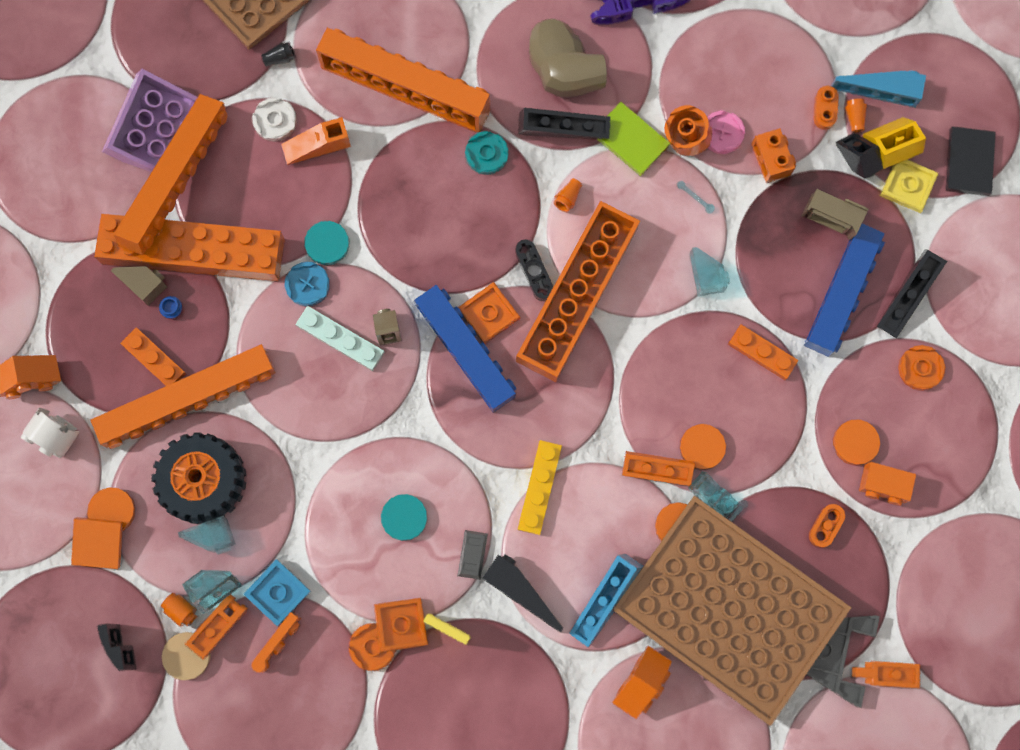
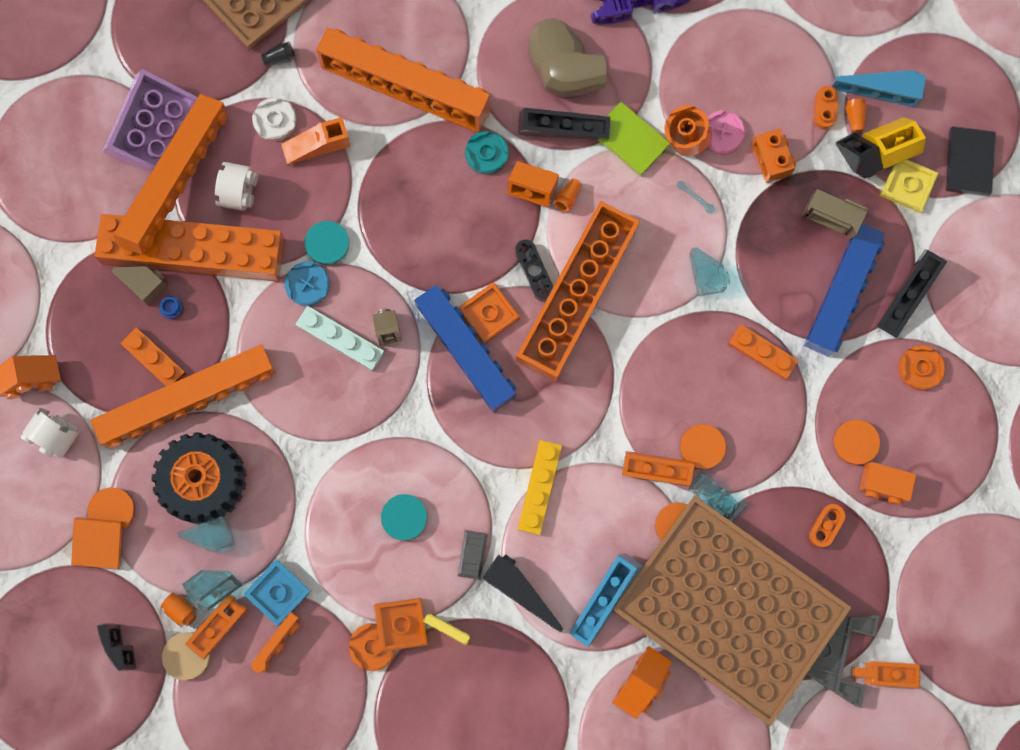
(235, 186): none -> white brick
(532, 184): none -> orange brick

